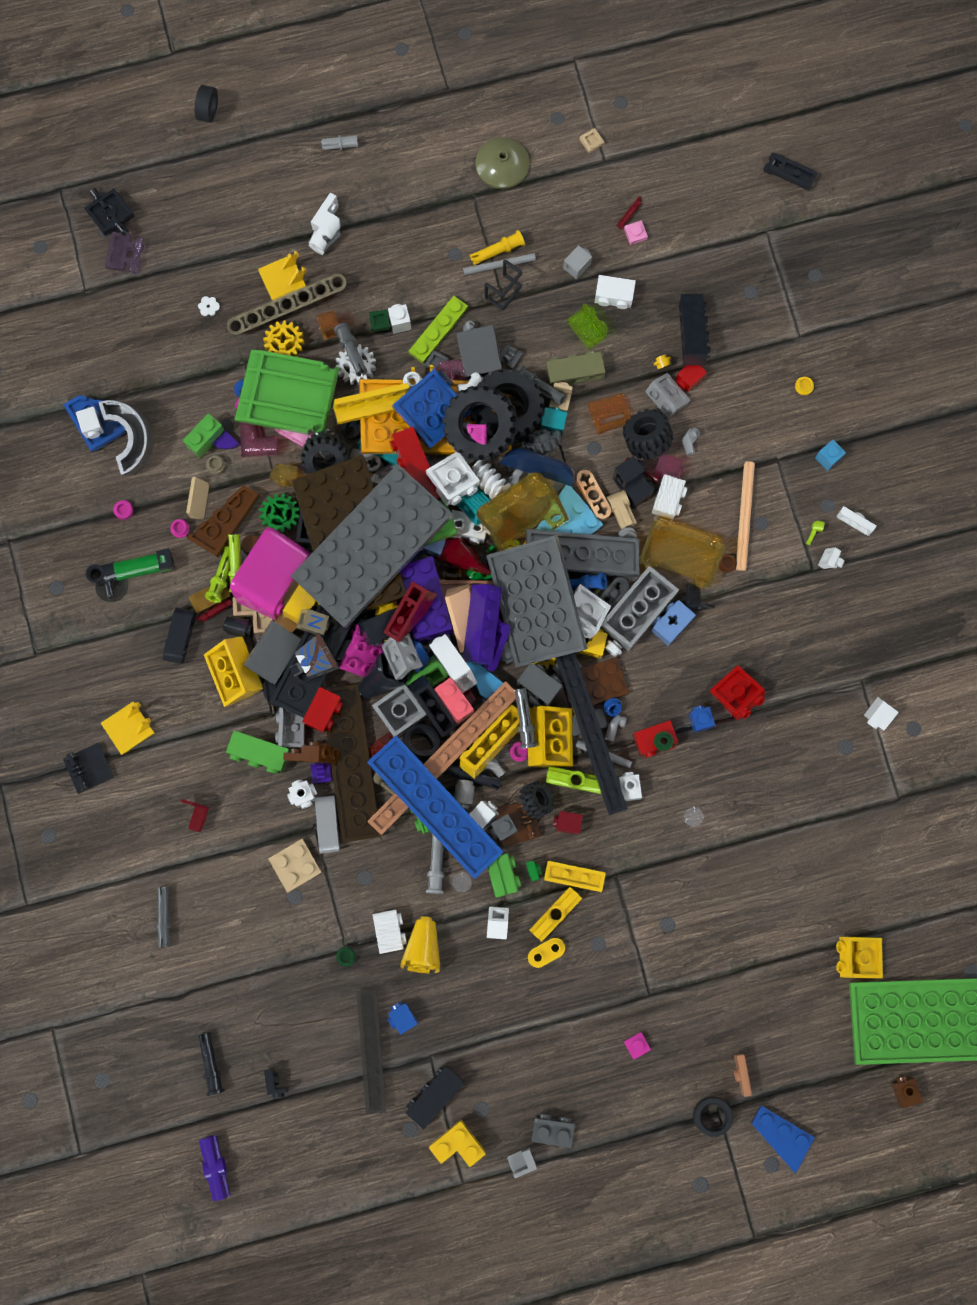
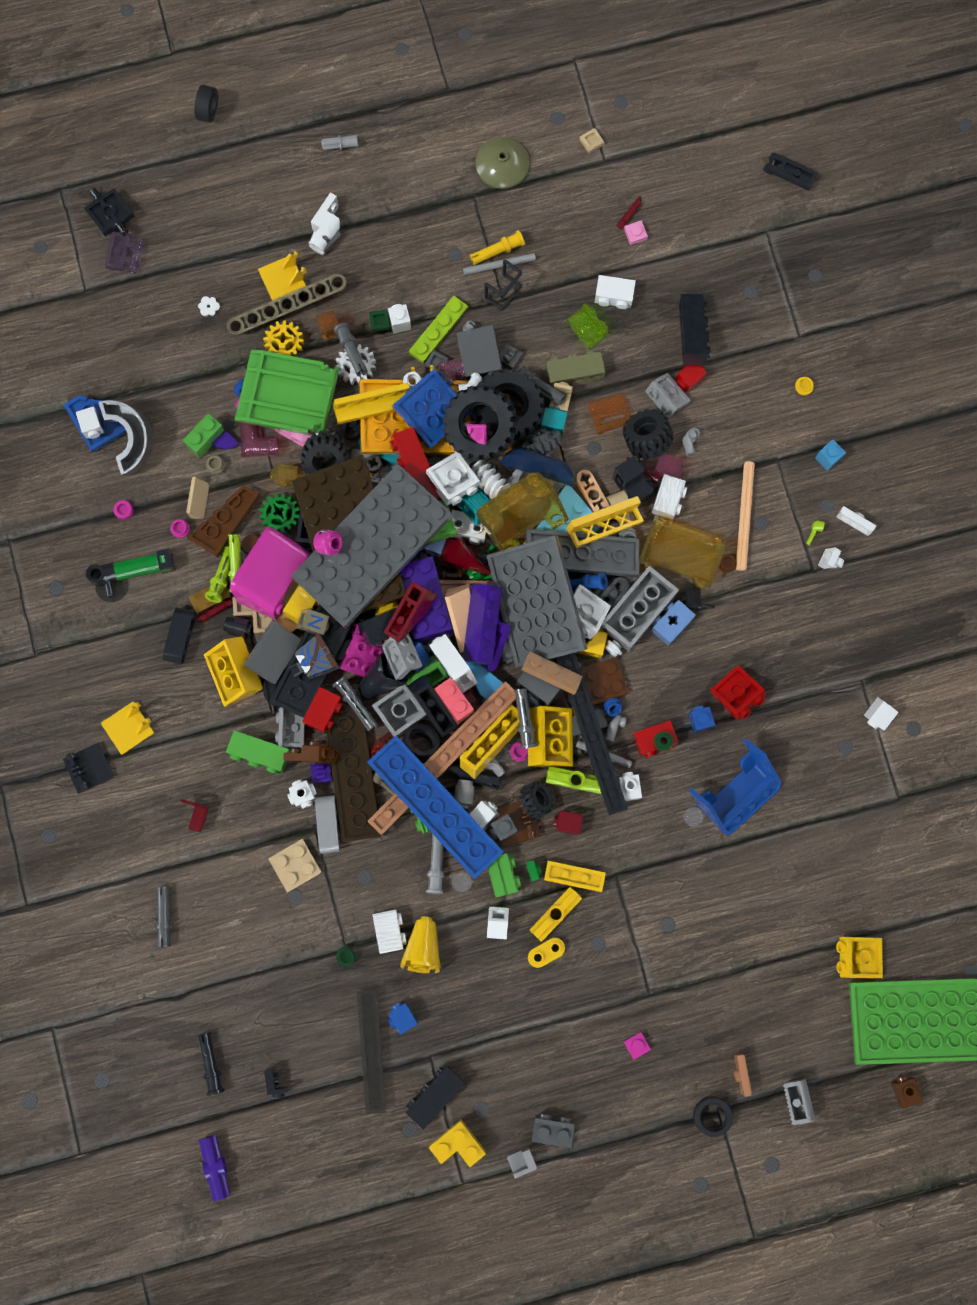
(327, 542): none -> dark pink head
(348, 695): none -> dark grey pin
(551, 673): none -> medium nougat plate
(577, 262): light grey brick -> none
(601, 516): none -> yellow fence
(662, 361): yellow plate -> none
(743, 794): none -> blue windscreen
(785, 1138): blue wing -> none
(799, 1102): none -> light grey brick

